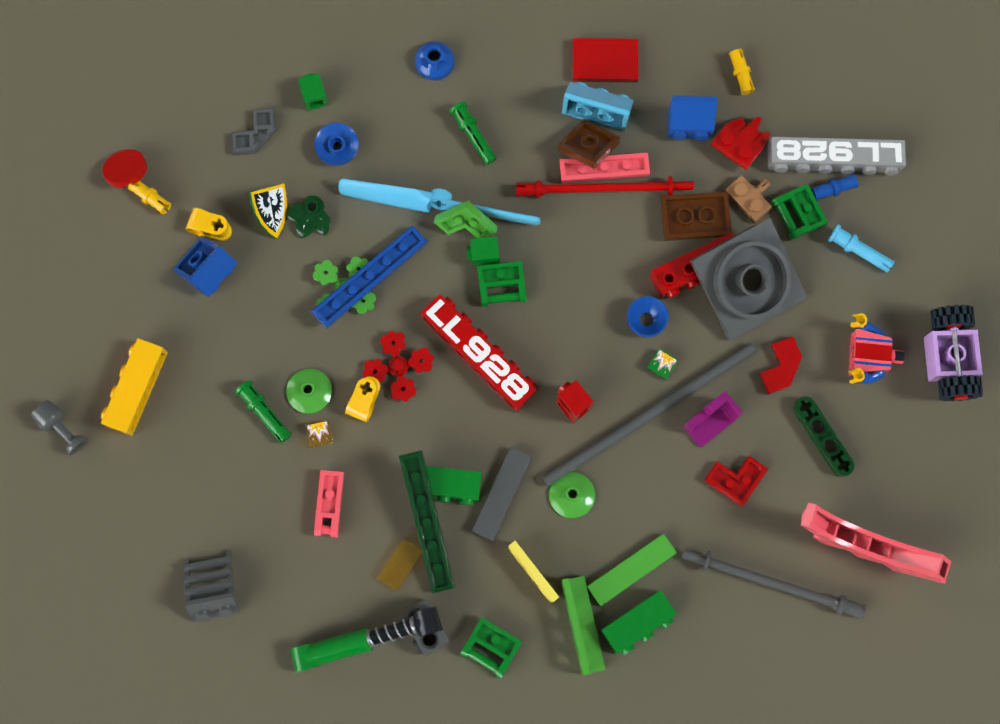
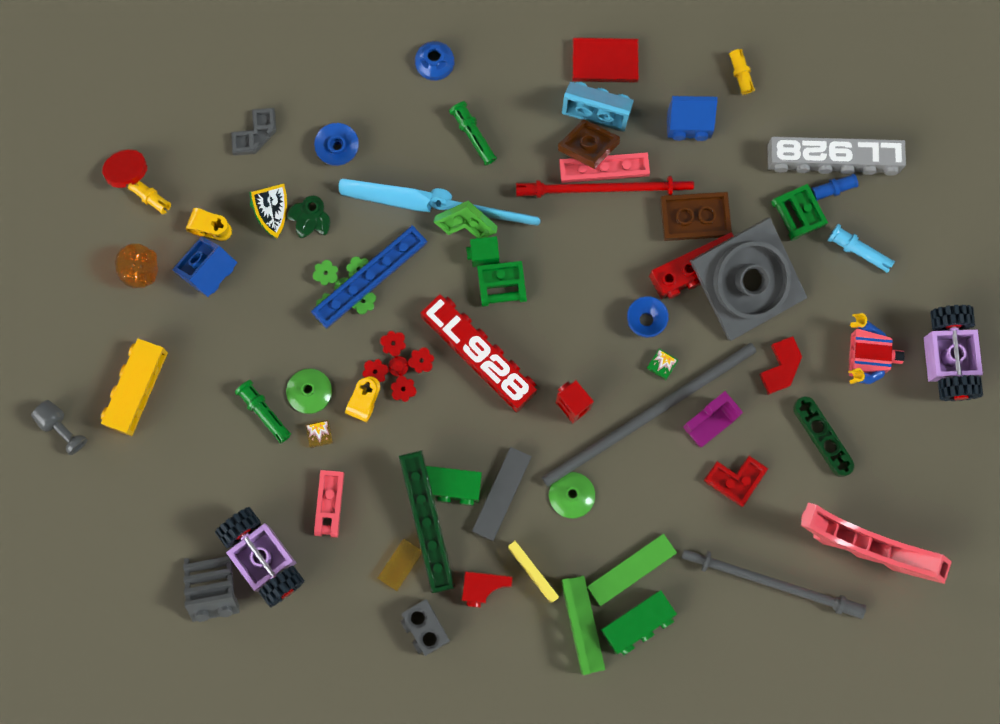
(134, 275): none -> clear orange plate
(260, 556): none -> brick
(313, 91): green brick -> none
(363, 640): piece -> none
(479, 586): none -> red arch
(496, 641): green plate -> none
(741, 141): red plate -> none
(750, 198): medium nougat plate -> none

